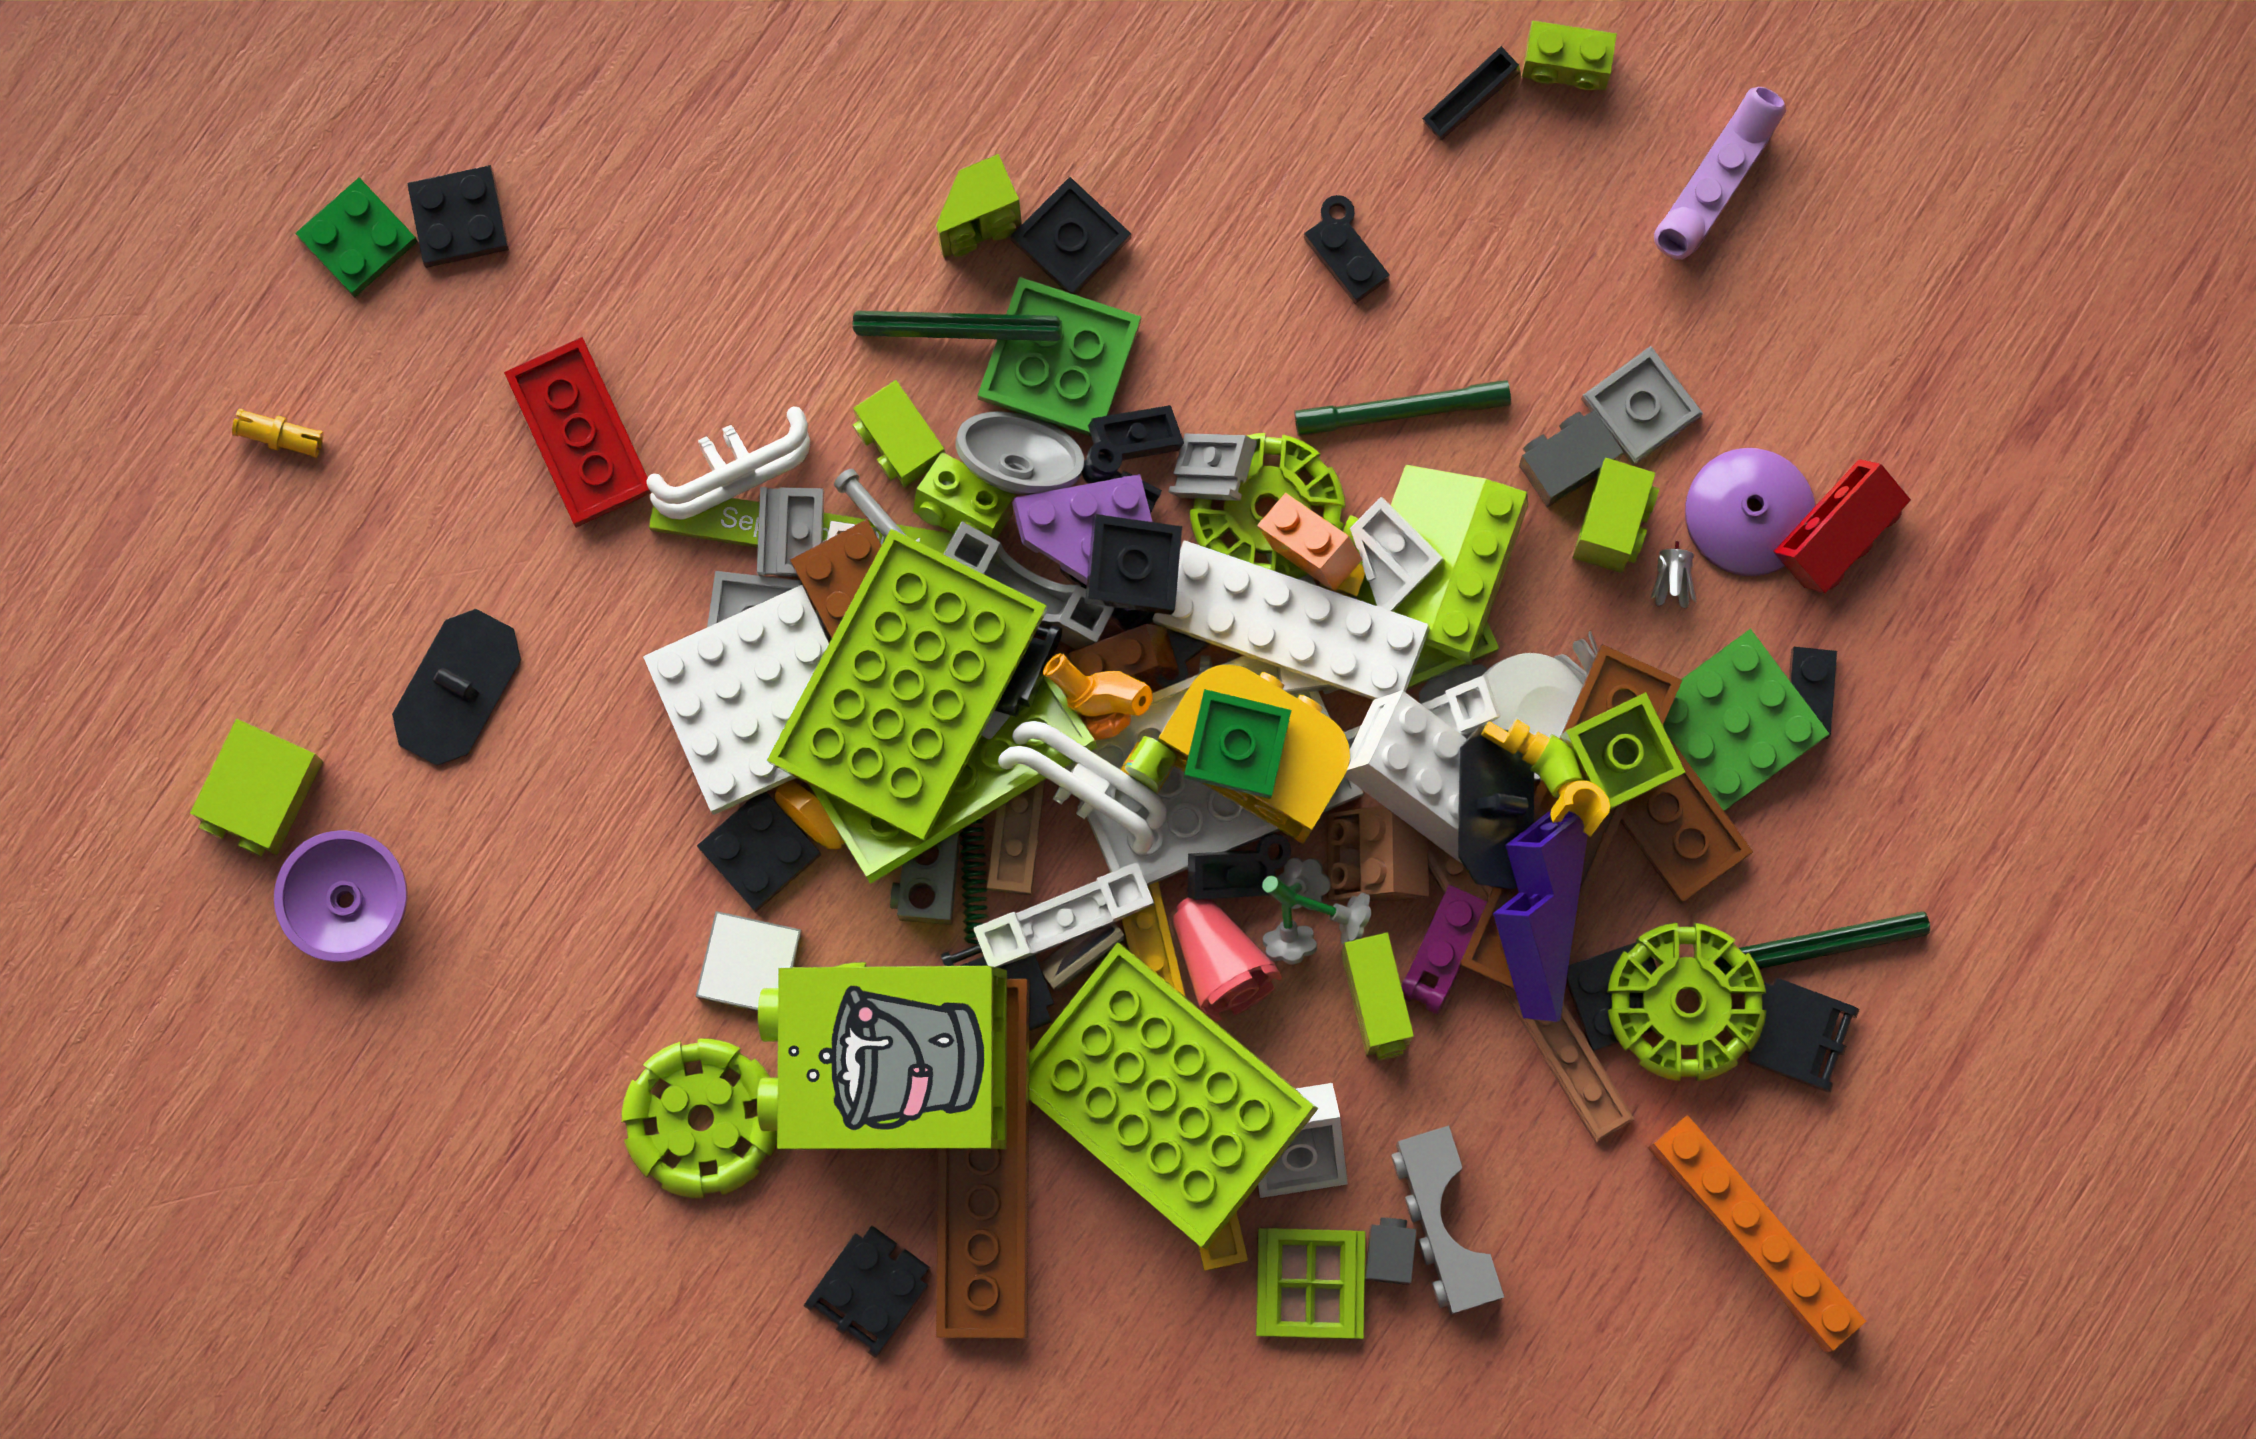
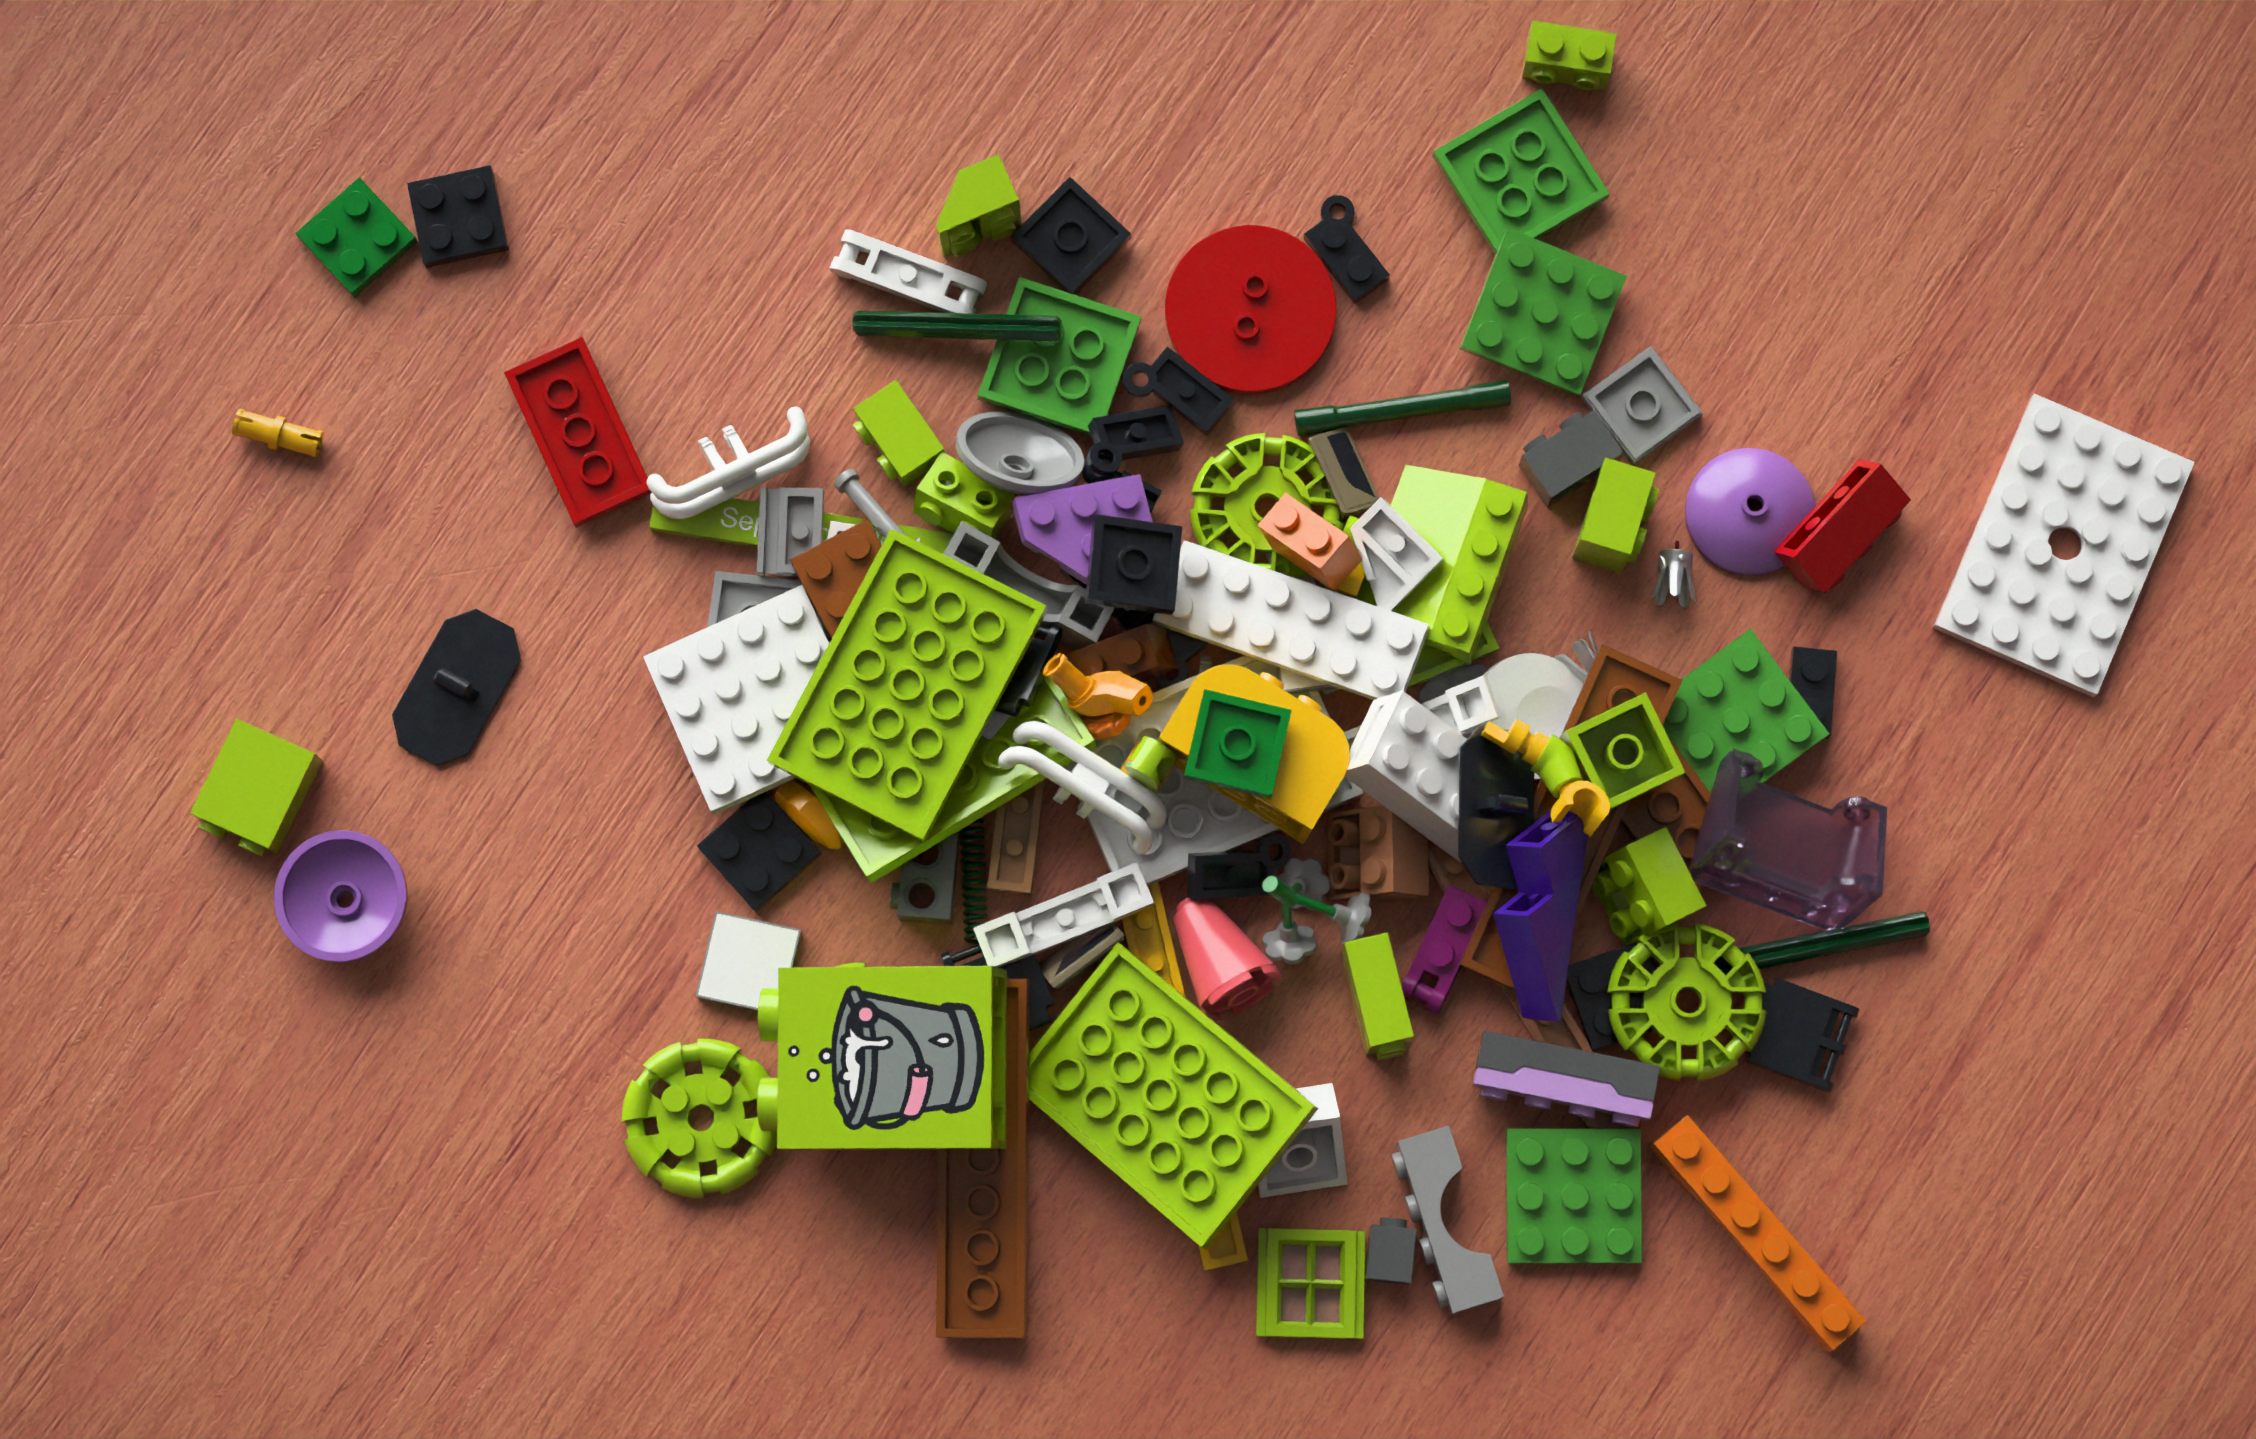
(870, 1288): black plate -> none
(906, 274): none -> white plate
(1182, 388): none -> black hinge
(1212, 466): light grey plate -> none
(1250, 309): none -> red plate
(1344, 472): none -> dark tan slope
(1472, 93): black piece -> none
(1521, 171): none -> bright green plate
(1542, 312): none -> bright green plate
(1565, 1077): none -> piece
(1573, 1195): none -> bright green plate
(1646, 887): none -> lime slope
(1720, 173): lavender plate -> none
(1788, 850): none -> windscreen
(2049, 610): none -> white plate

